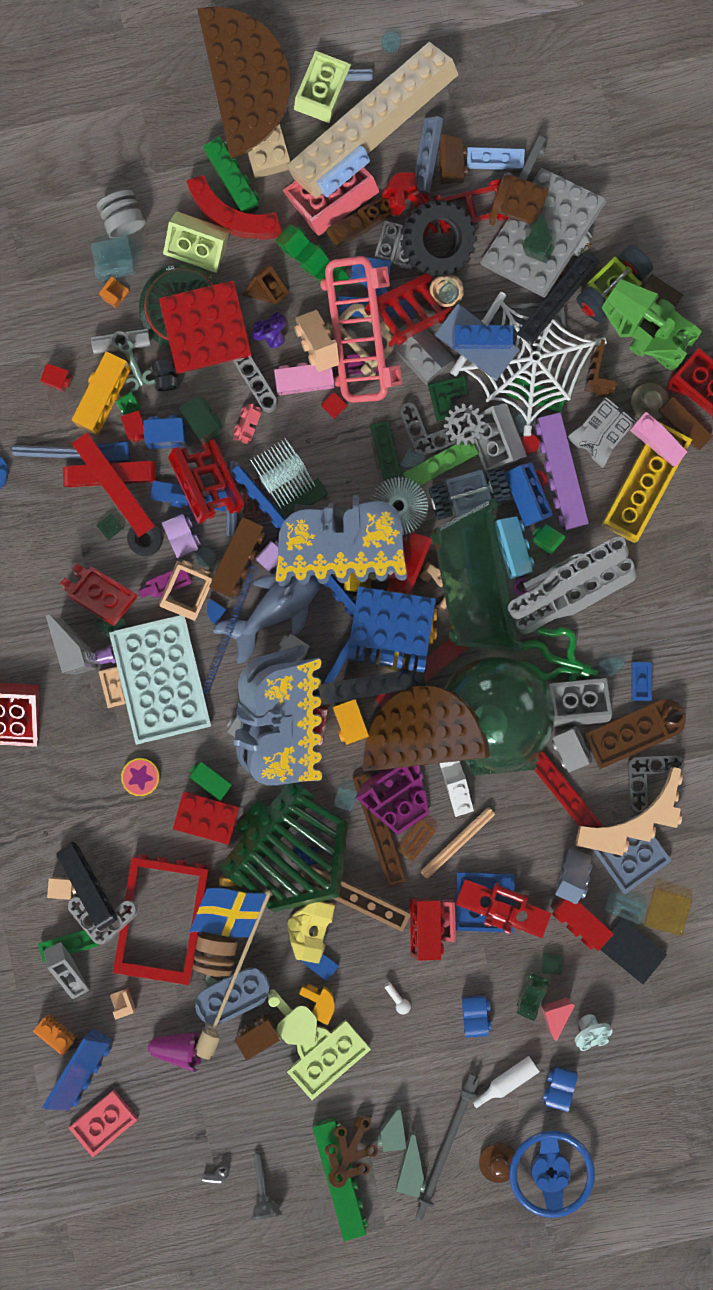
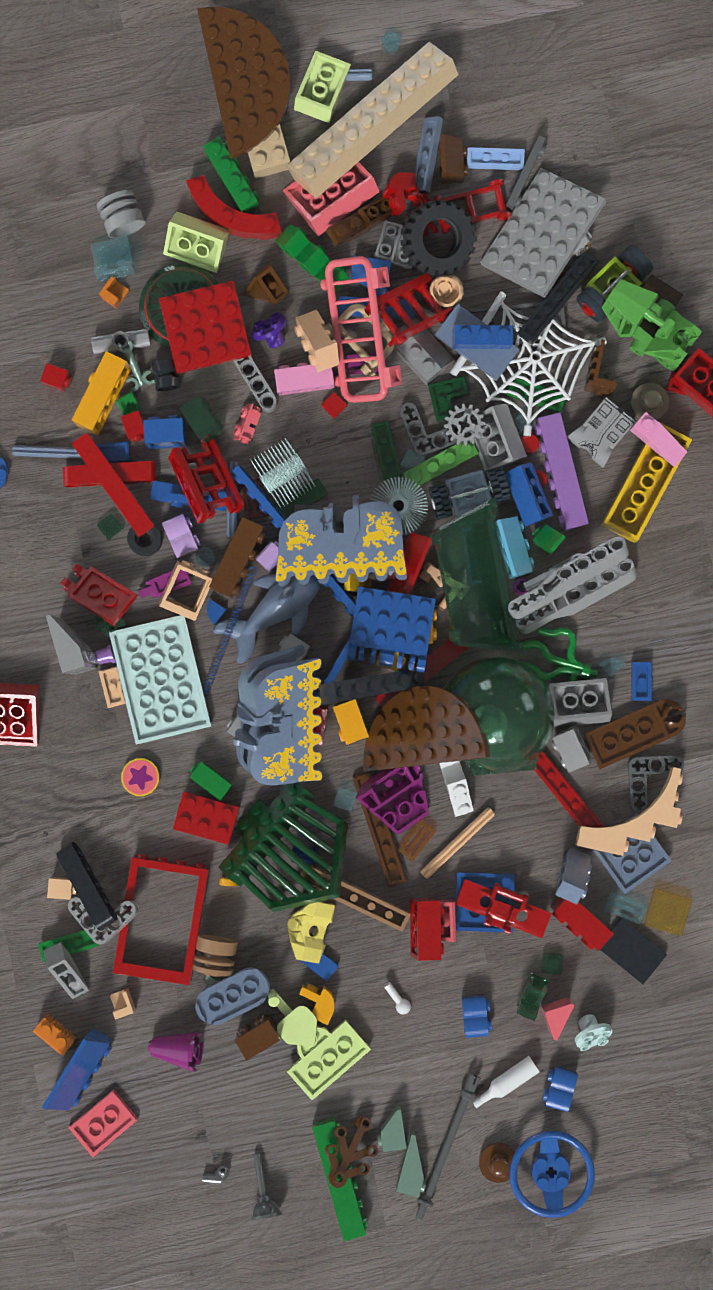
(229, 915): flag -> none
(343, 171): light blue plate -> none
(448, 292): clear light blue tile -> none
(518, 199): reddish brown piece -> none
(539, 243): clear green slope -> none
(685, 423): reddish brown tile -> none

